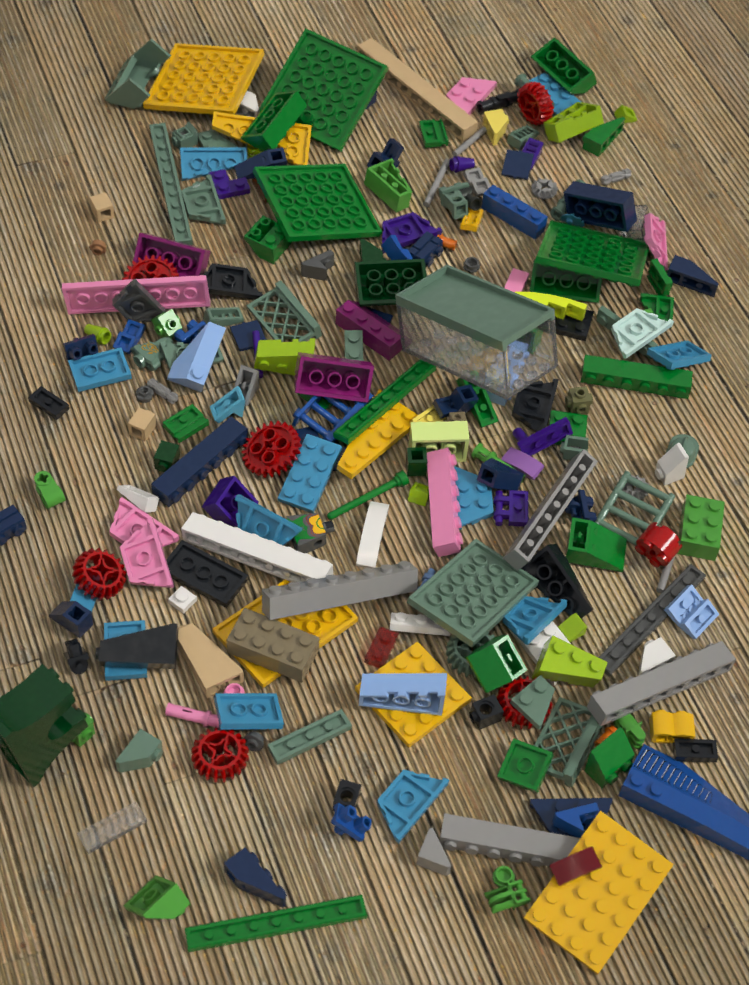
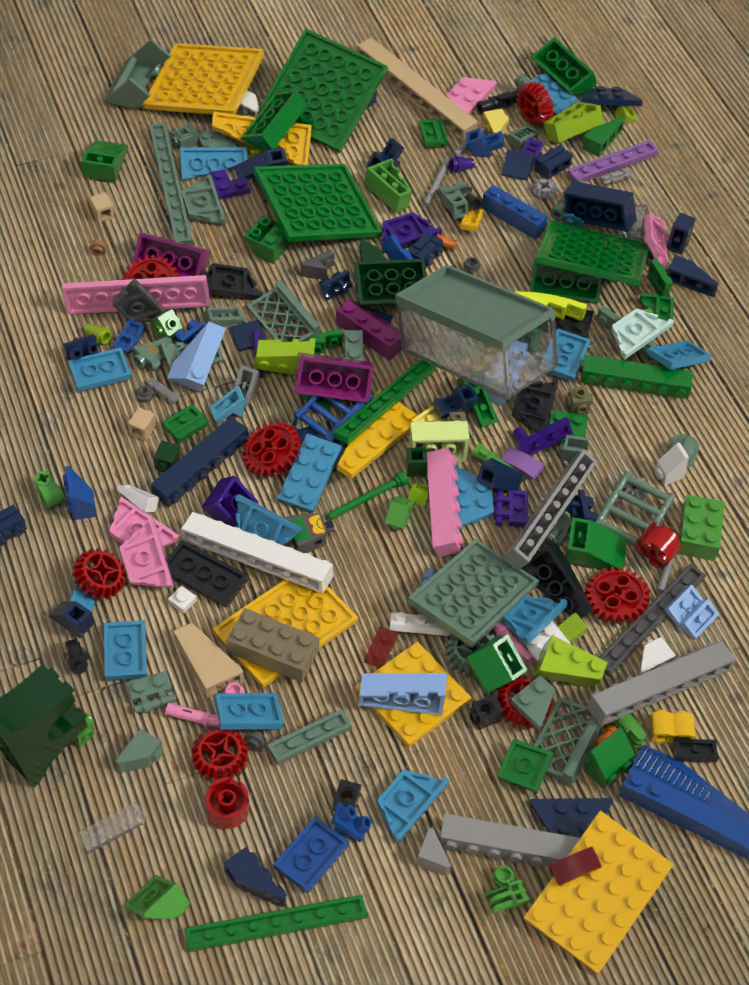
(48, 403): black plate -> none
(78, 496): none -> blue slope
(103, 160): none -> green slope
(141, 649): black slope -> none
(151, 687): none -> sand green plate
(227, 803): none -> red brick
(311, 855): none -> blue plate
(327, 339): none -> green slope
(336, 285): none -> dark blue hips
(339, 590): light grey brick -> none
(372, 535): white slope -> none
(399, 512): none -> bright green slope
(477, 181): light grey slope -> none
(483, 145): none -> blue brick
(501, 629): none -> bright pink pin
(517, 280): bright pink slope -> none
(553, 162): none -> dark blue brick
(562, 526): none -> sand green helmet
(570, 354): none -> dark azure plate
(572, 819): blue slope -> none
(611, 96): none -> dark blue wing
(613, 161): none -> medium lavender plate
(617, 595): none -> red gear
(681, 233): none -> dark blue brick

